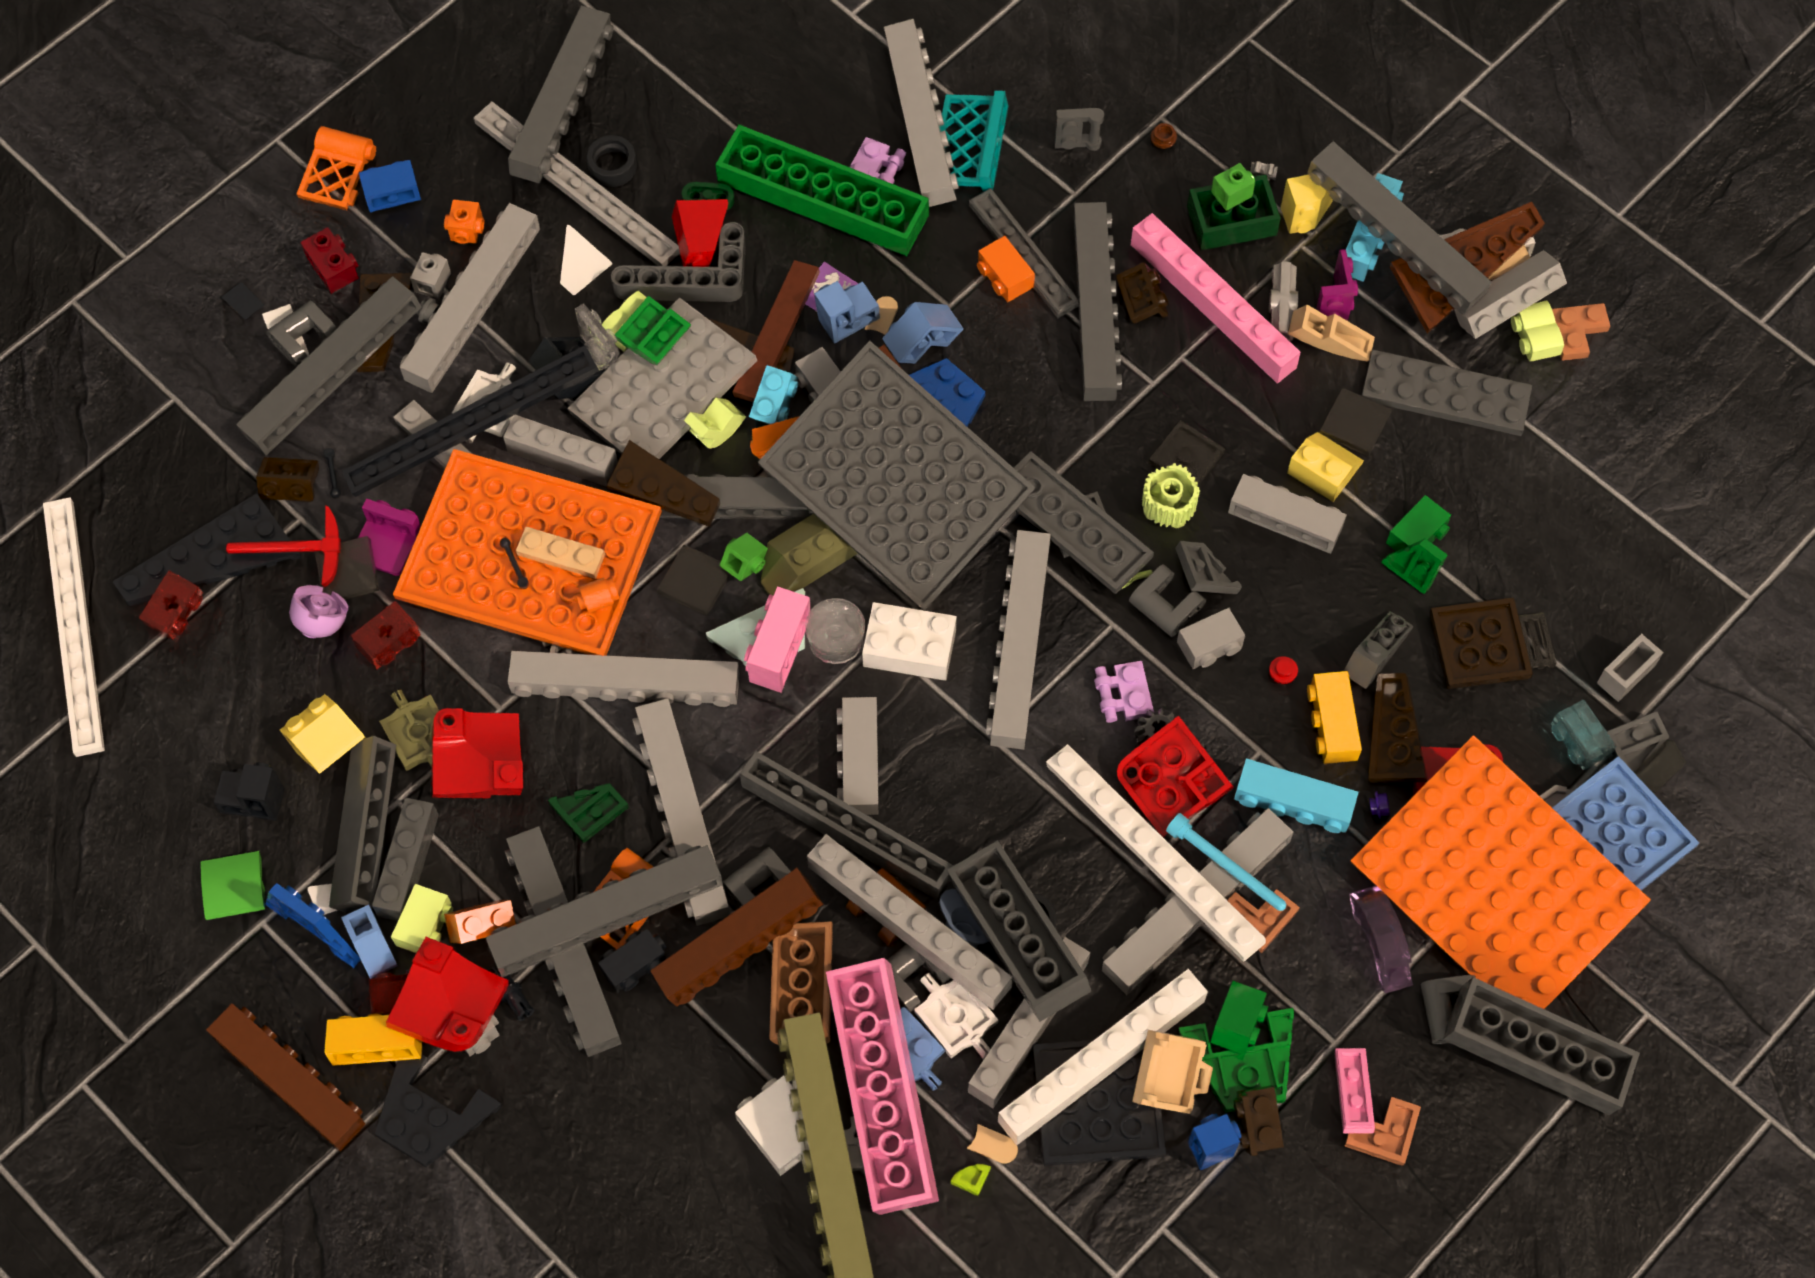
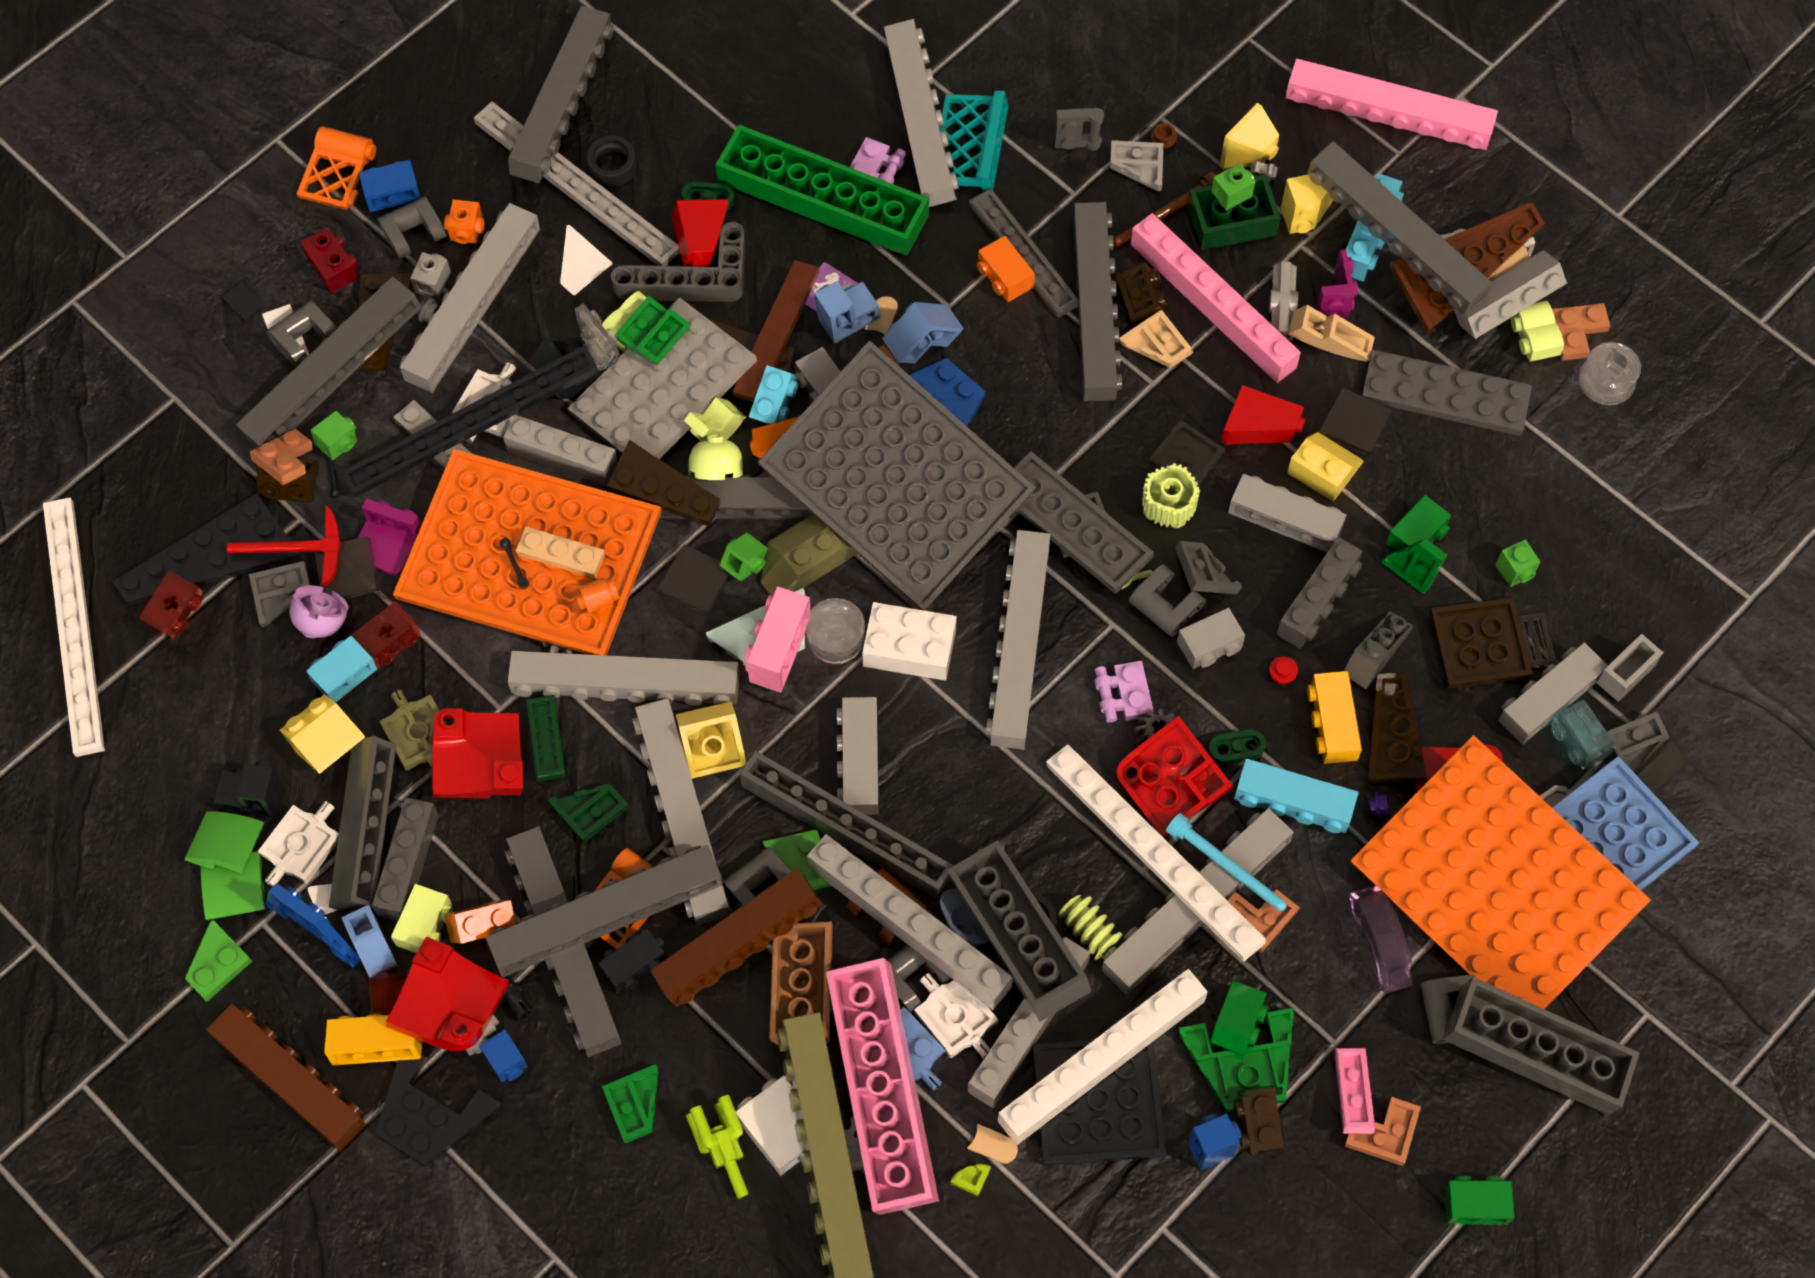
(215, 962): none -> bright green wing
(224, 841): none -> bright green slope
(275, 589): none -> dark grey wing
(280, 456): none -> nougat plate
(299, 844): none -> white plate
(334, 435): none -> bright green brick
(341, 669): none -> medium azure brick
(406, 218): none -> dark grey connector
(503, 1057): none -> blue brick
(545, 738): none -> dark green plate
(634, 1102): none -> green wing
(711, 739): none -> light yellow slope
(715, 458): none -> yellowish green cylinder
(720, 1140): none -> lime plant
(794, 852): none -> bright green wing
(1089, 925): none -> yellowish green piece
(1138, 161): none -> light grey wing
(1157, 340): none -> tan wing
(1171, 1072): tan piece -> none
(1205, 180): none -> reddish brown piece
(1235, 746): none -> dark green plate
(1250, 140): none -> light yellow slope
(1262, 419): none -> red slope
(1319, 592): none -> dark grey brick
(1391, 104): none -> bright pink brick
(1479, 1201): none -> green brick
(1518, 563): none -> bright green brick
(1552, 693): none -> light grey brick
(1610, 373): none -> clear wheel

